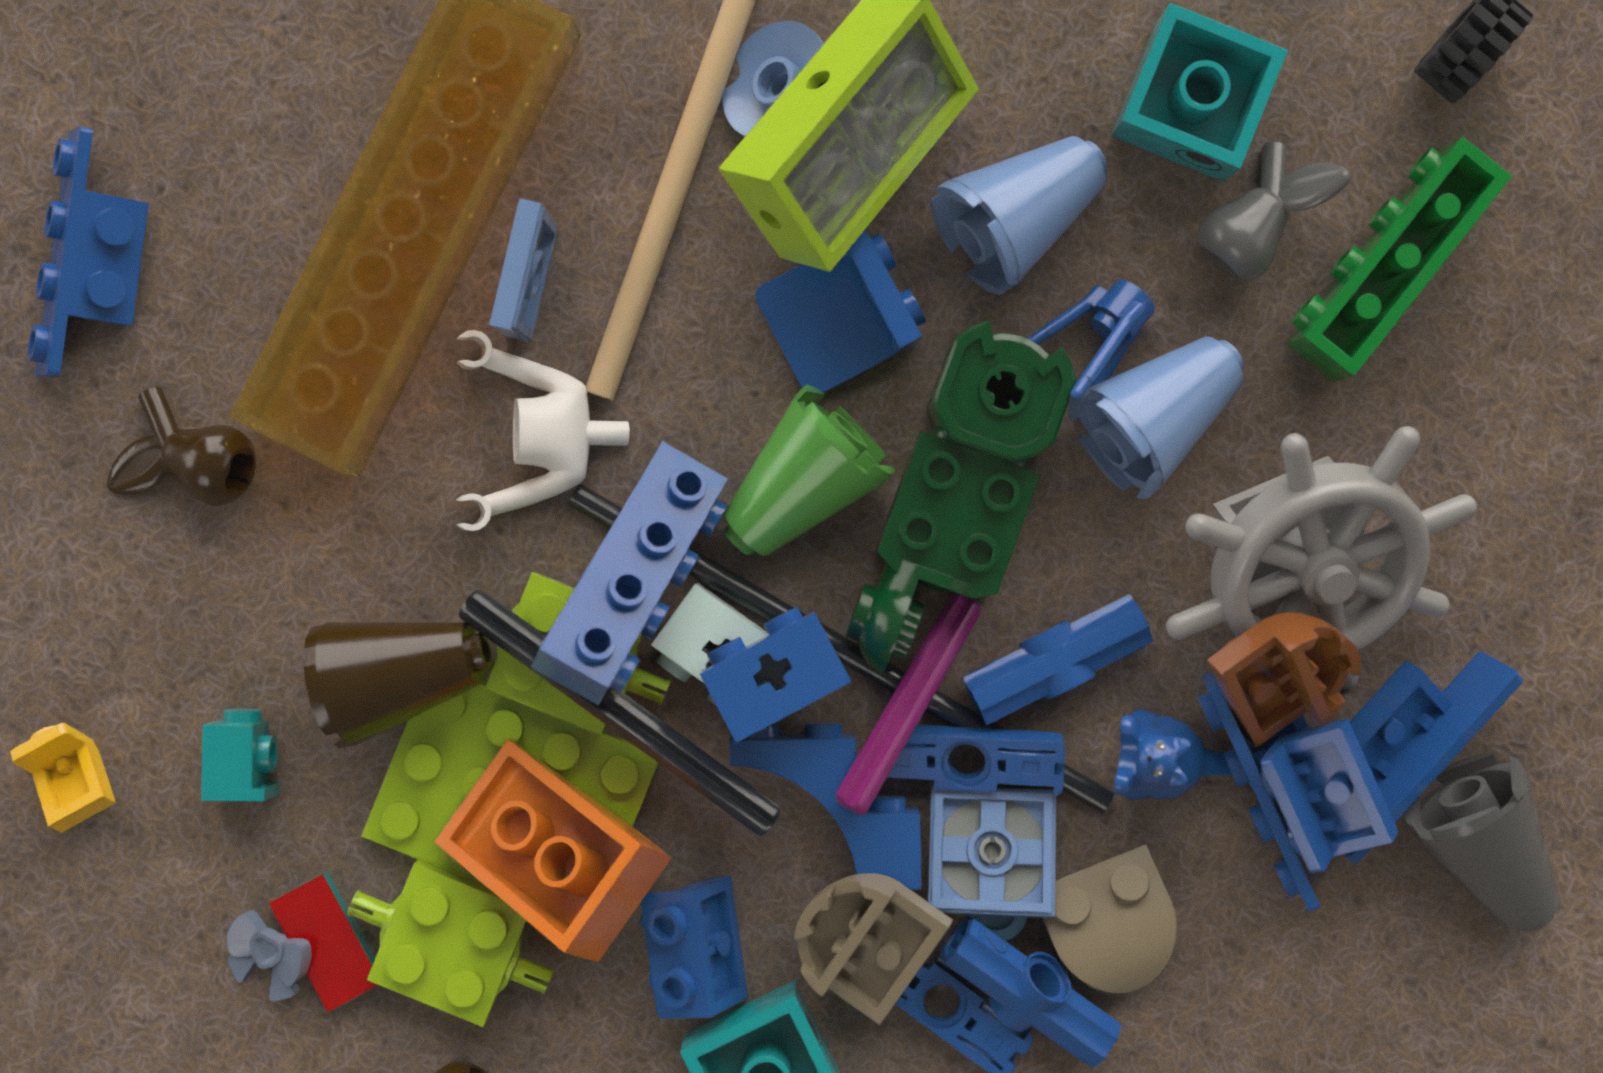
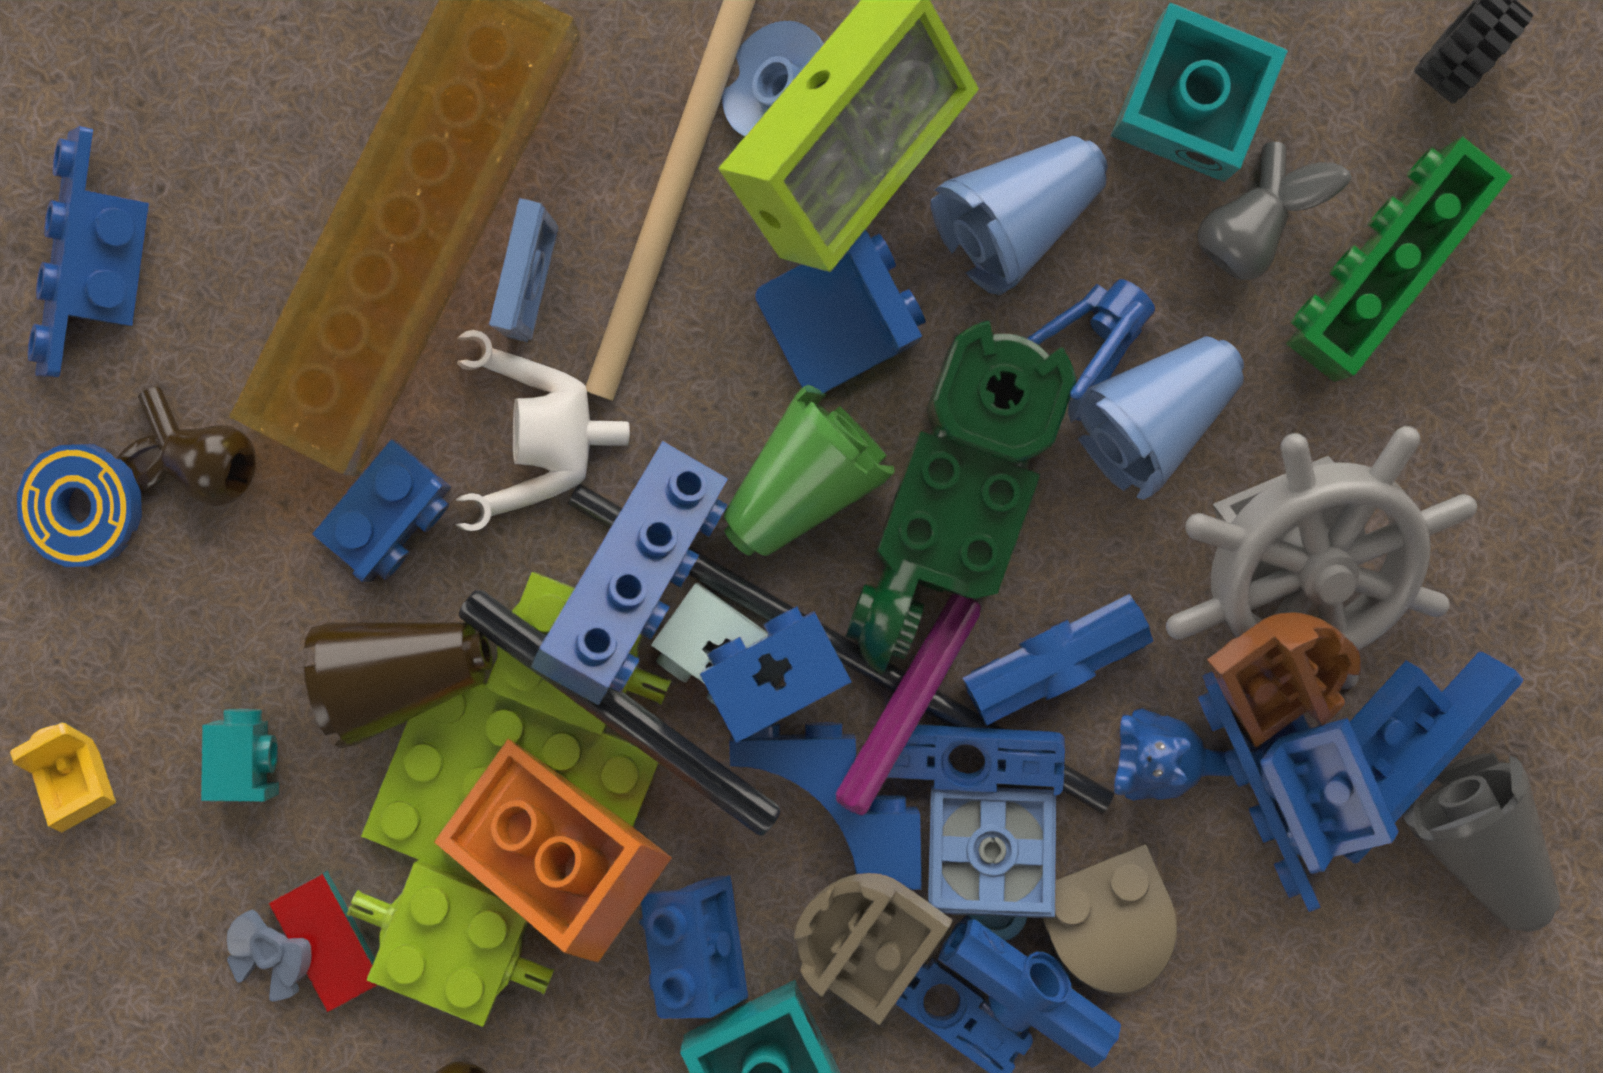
(46, 512): none -> blue tile
(383, 512): none -> blue bracket

